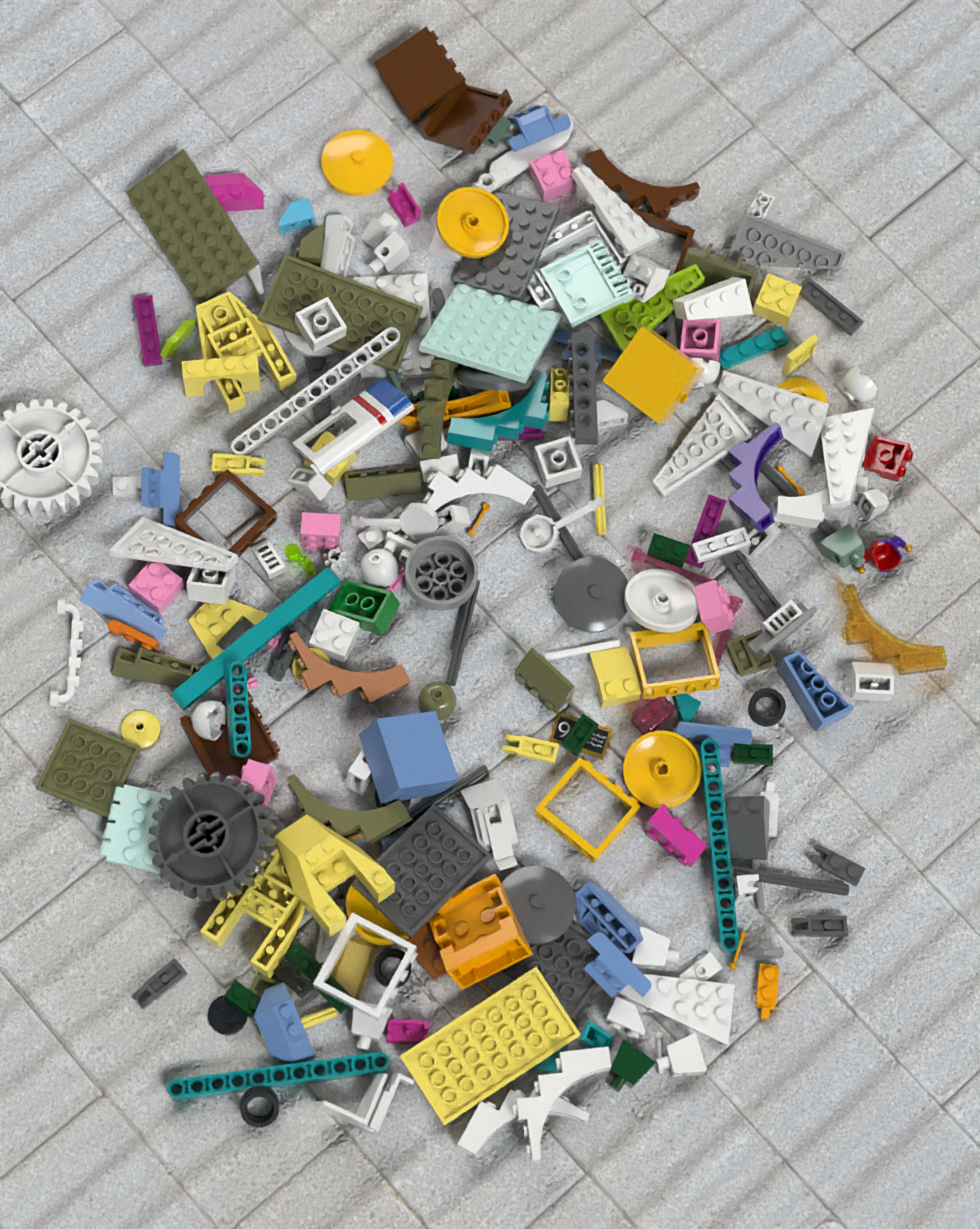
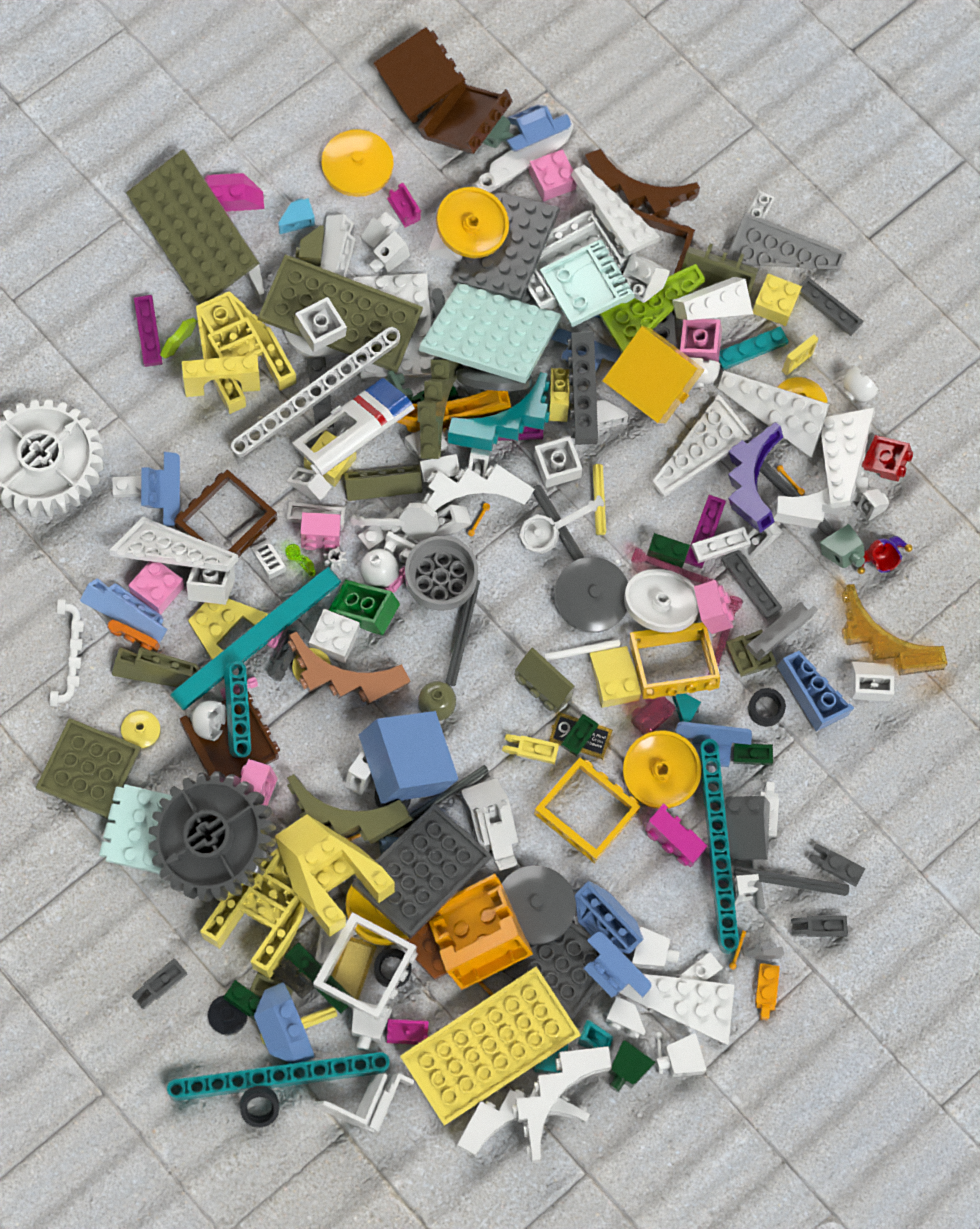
(237, 465): light yellow hinge -> none
(295, 511): none -> white tile
(794, 610): white slope -> none

